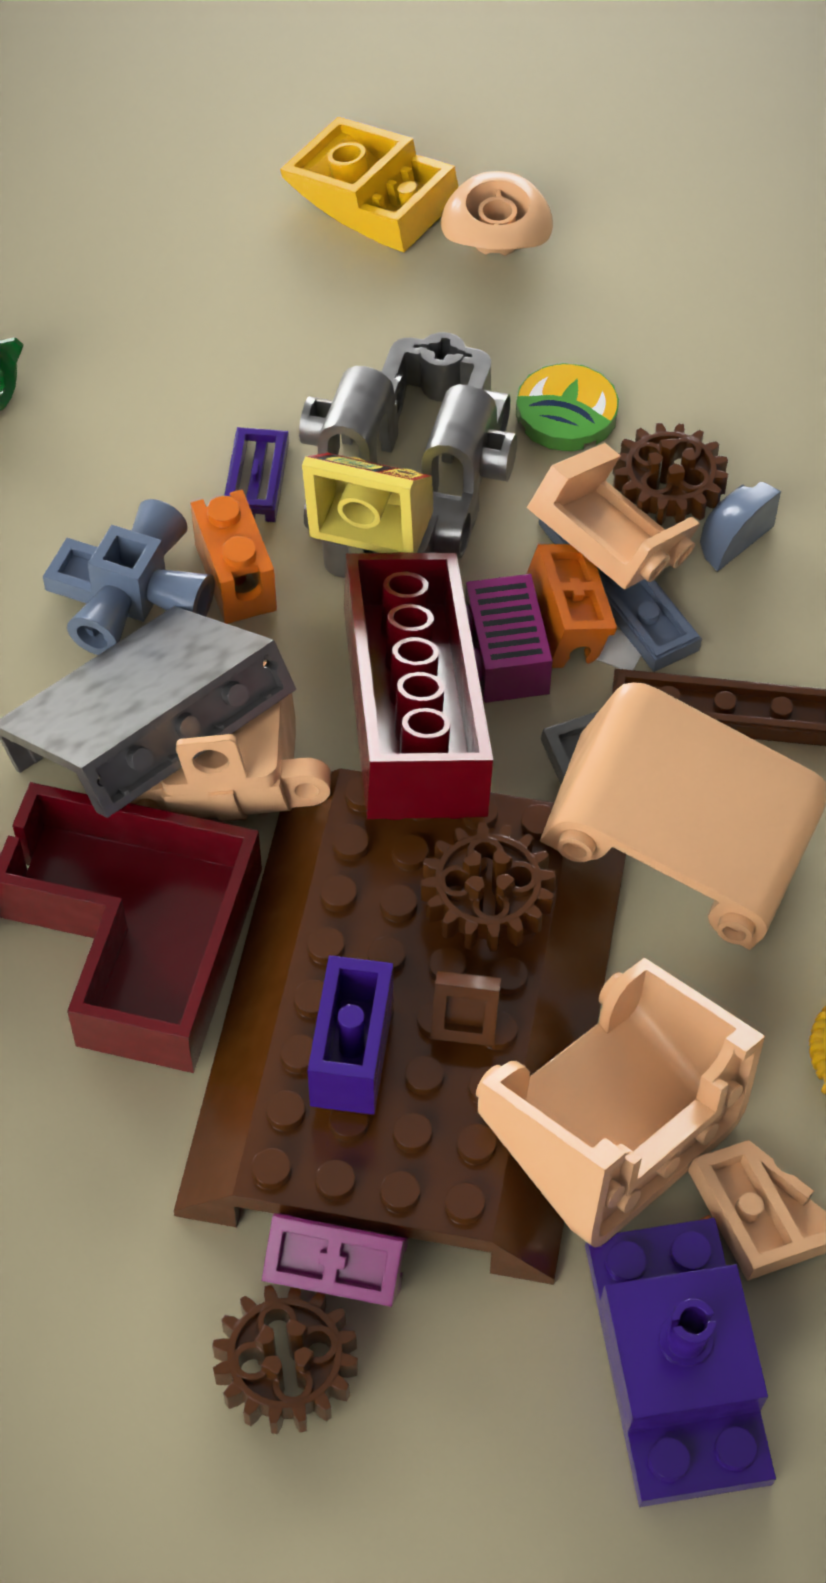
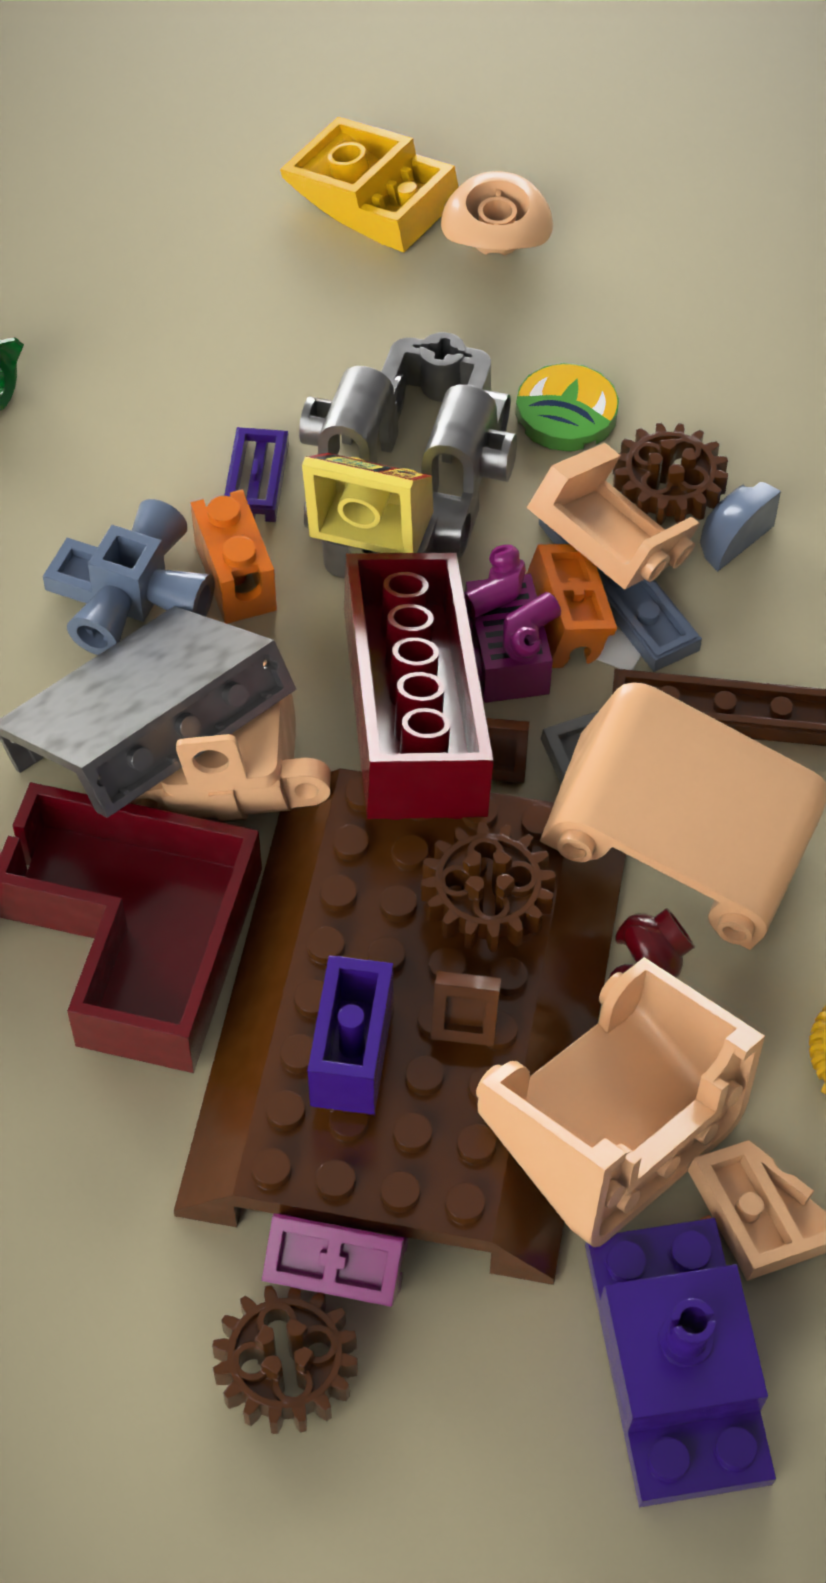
(503, 582): none -> magenta arm
(508, 749): none -> reddish brown tile
(523, 625): none -> magenta arm
(655, 938): none -> dark red animal

